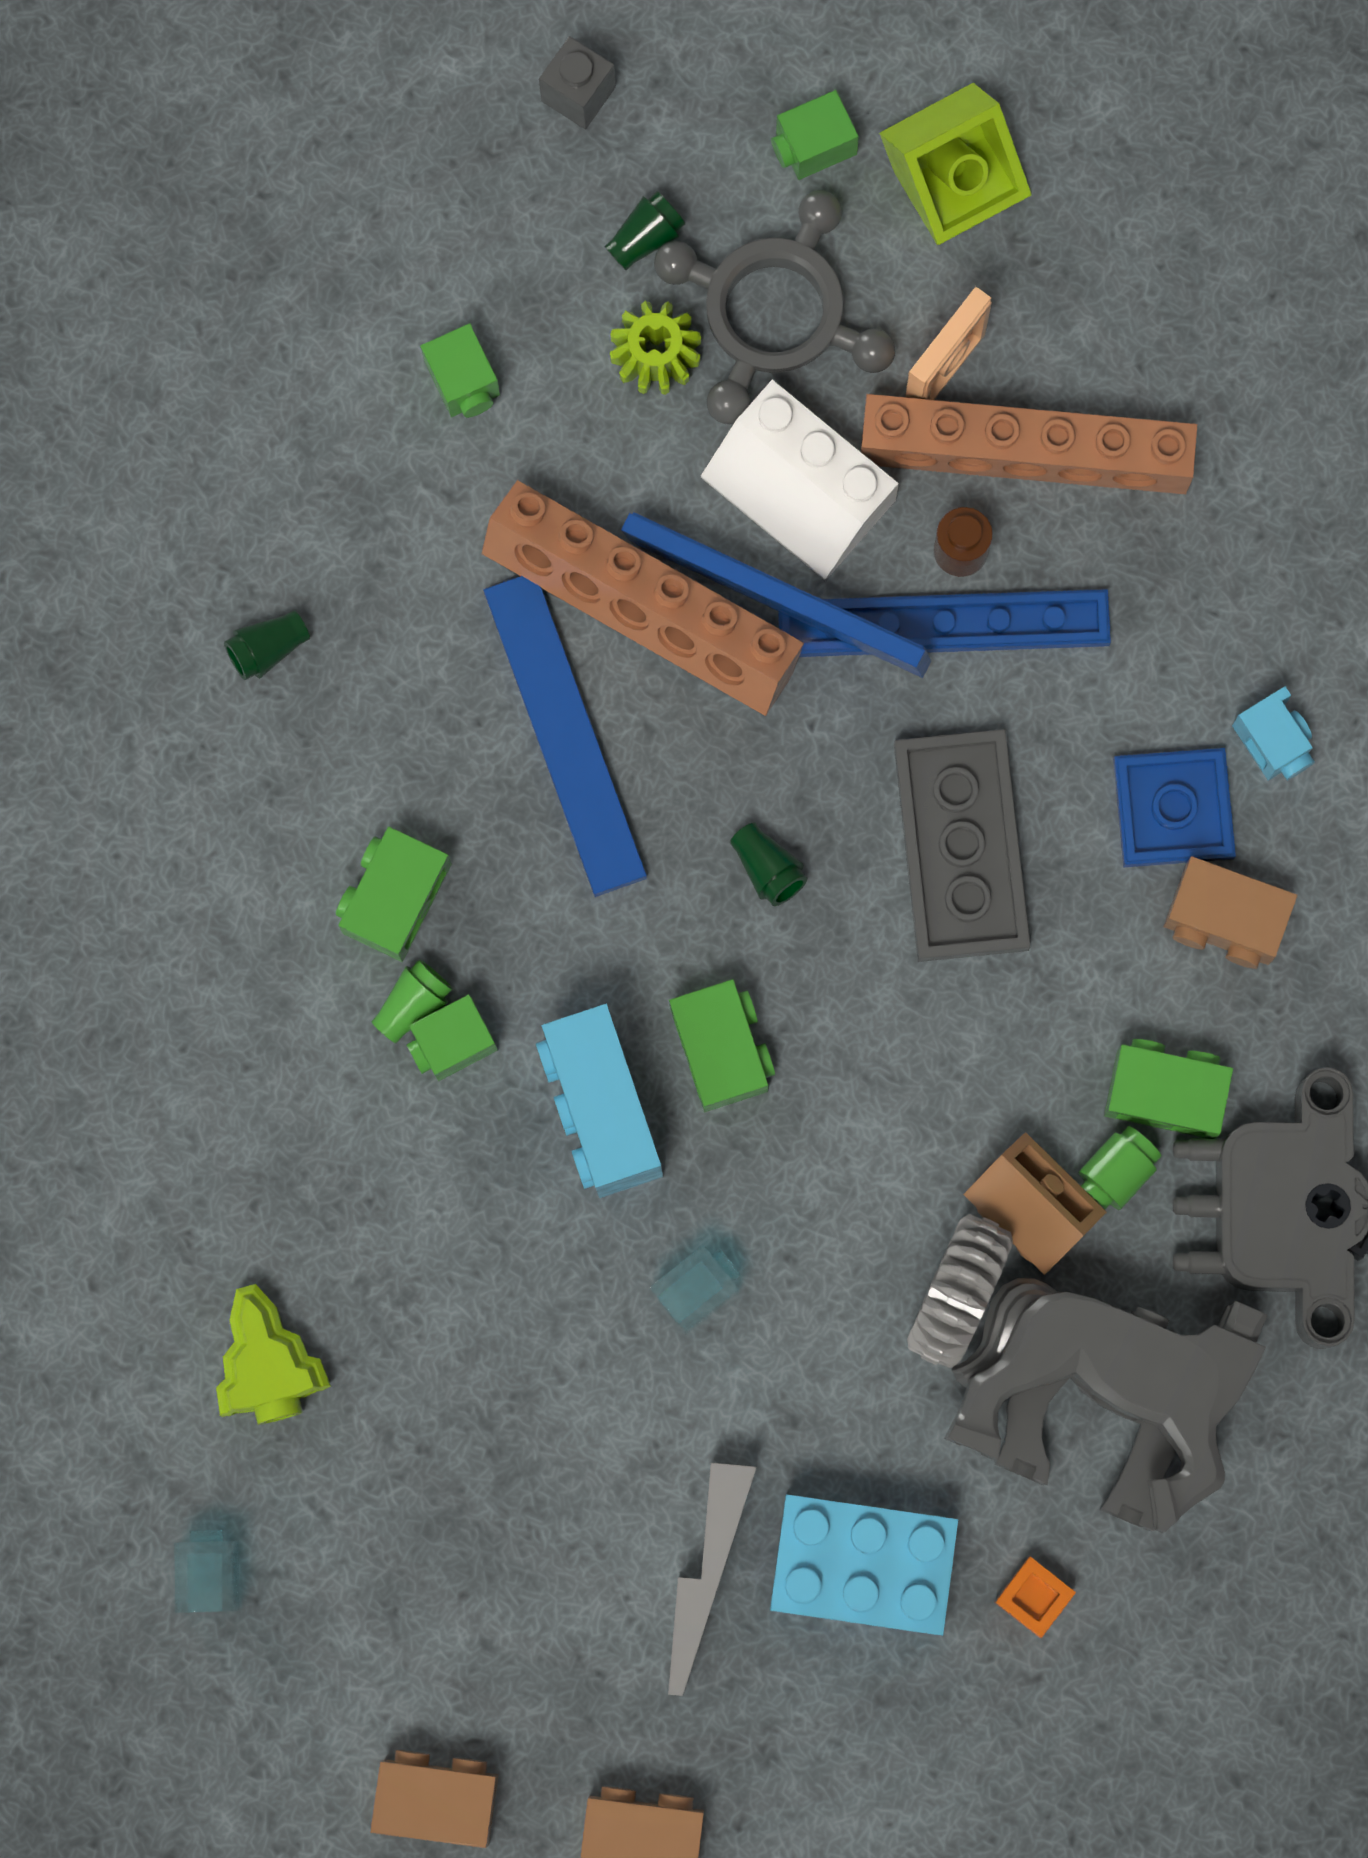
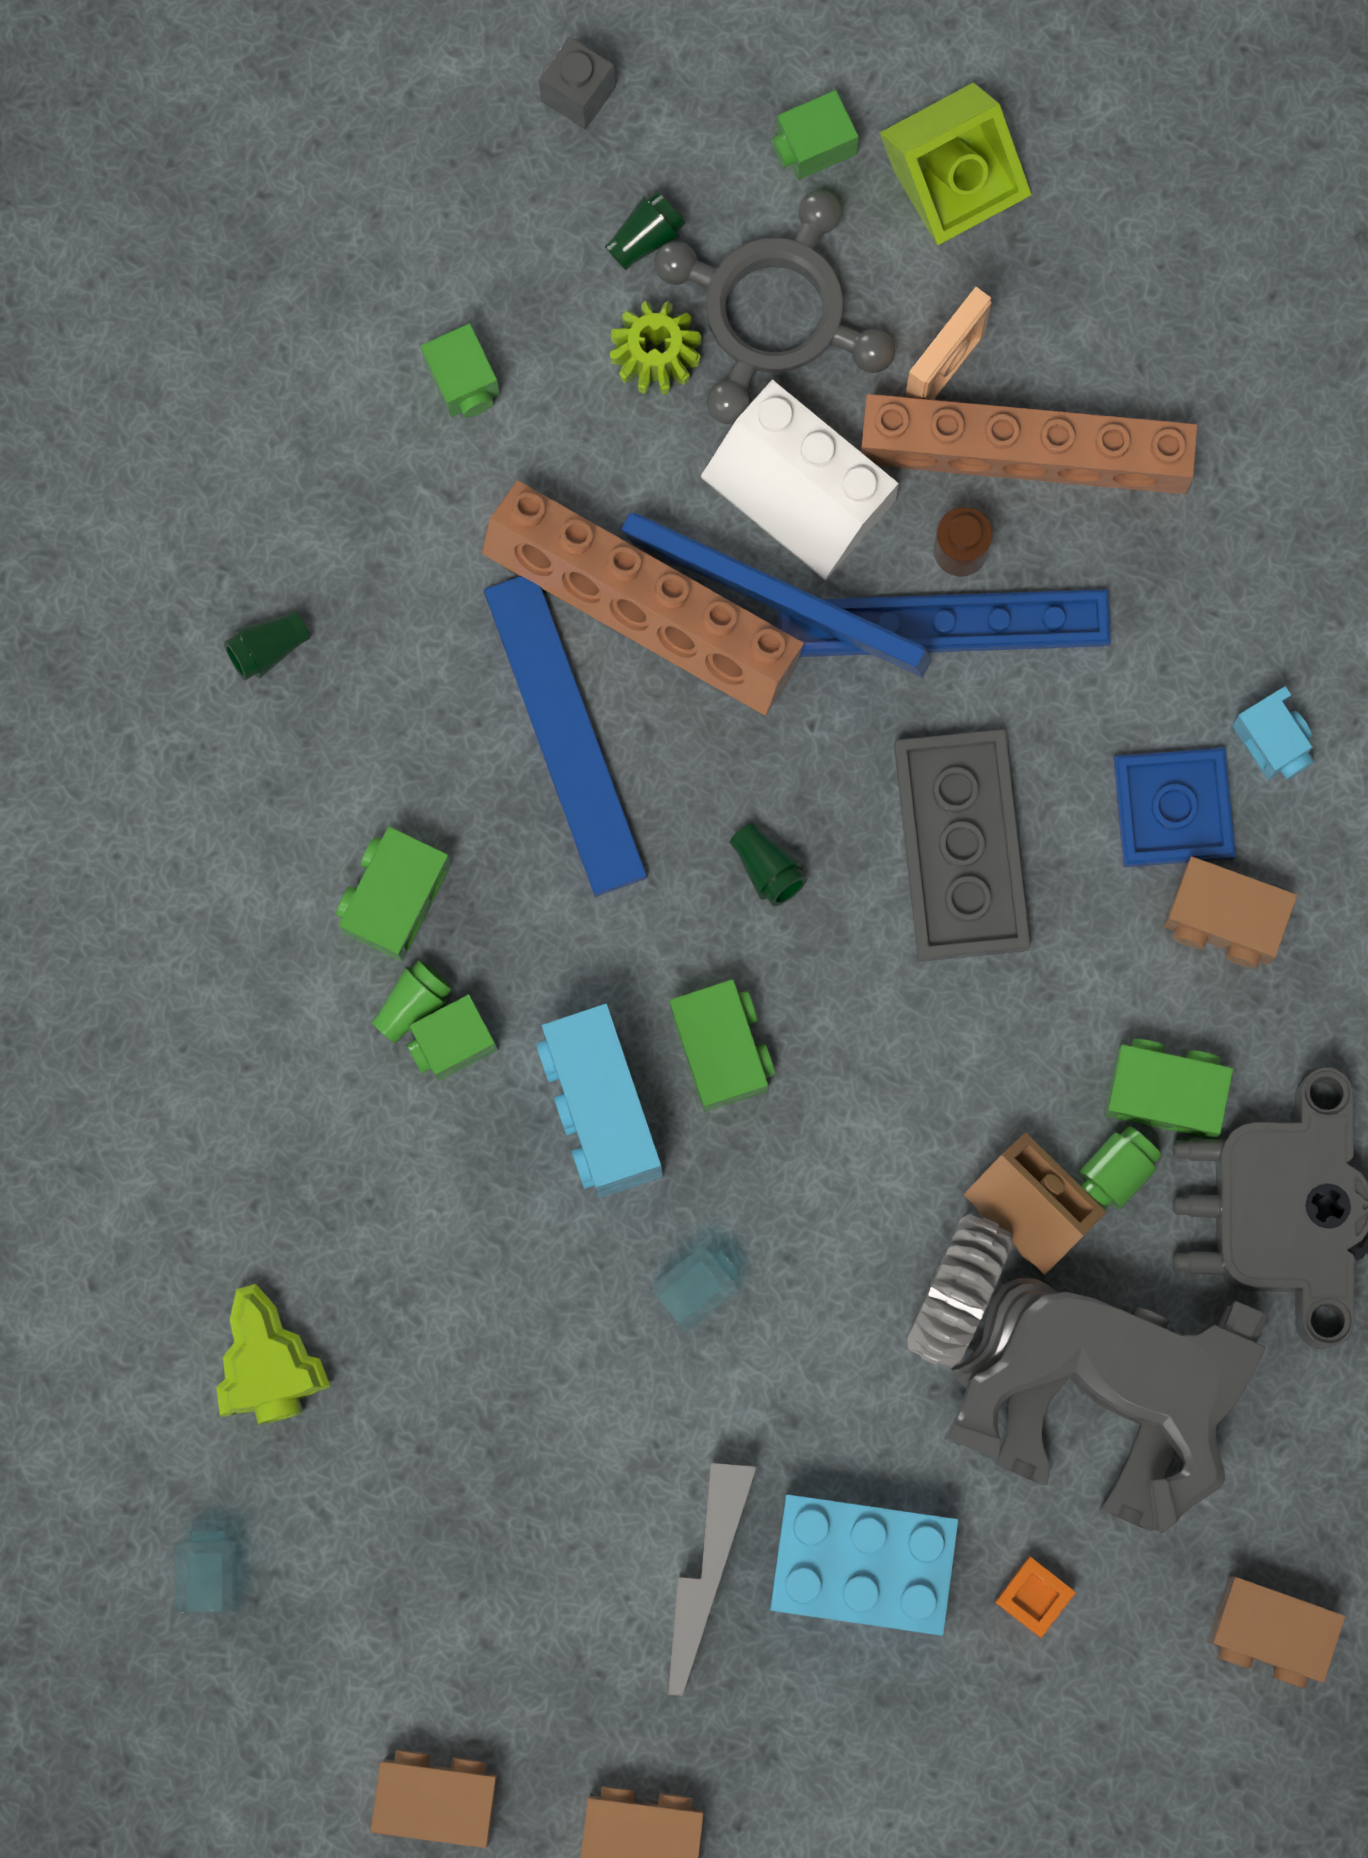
(1275, 1631): none -> medium nougat brick

